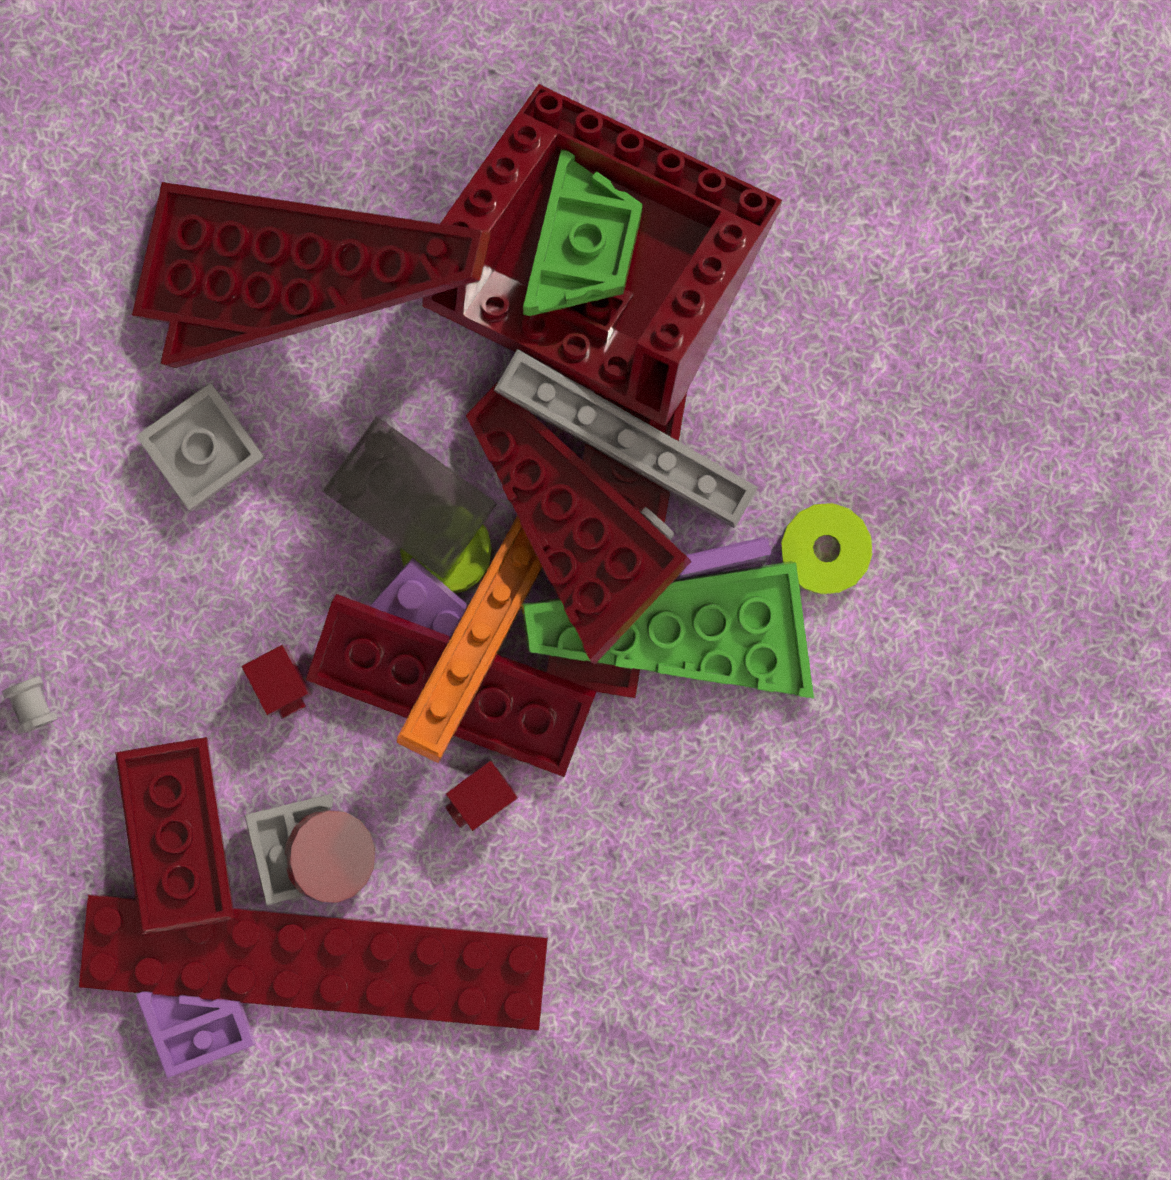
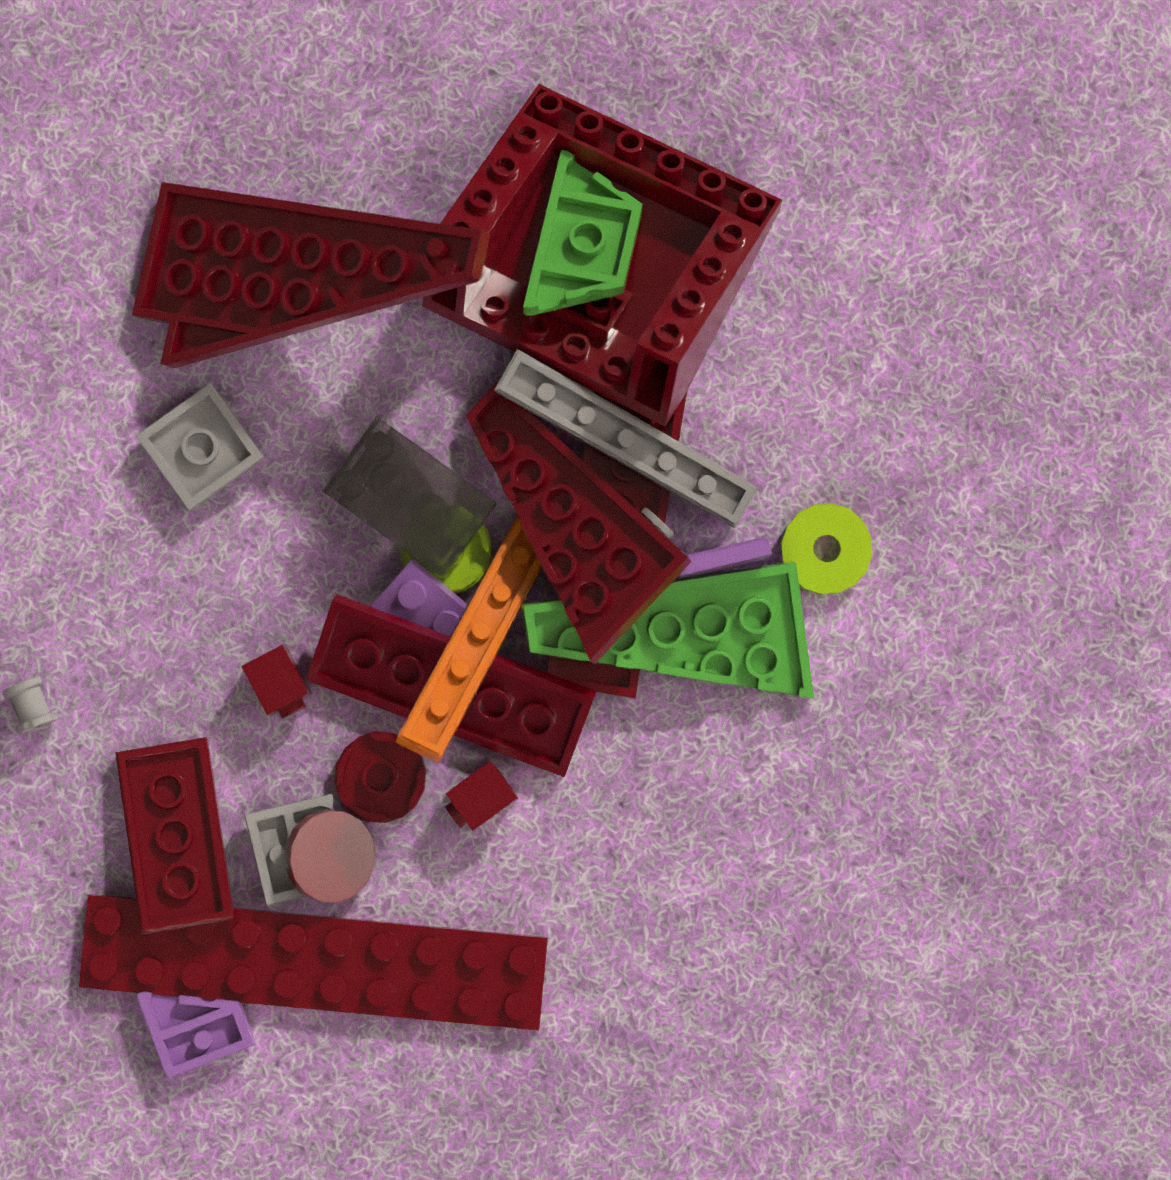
(399, 774): none -> dark red tile

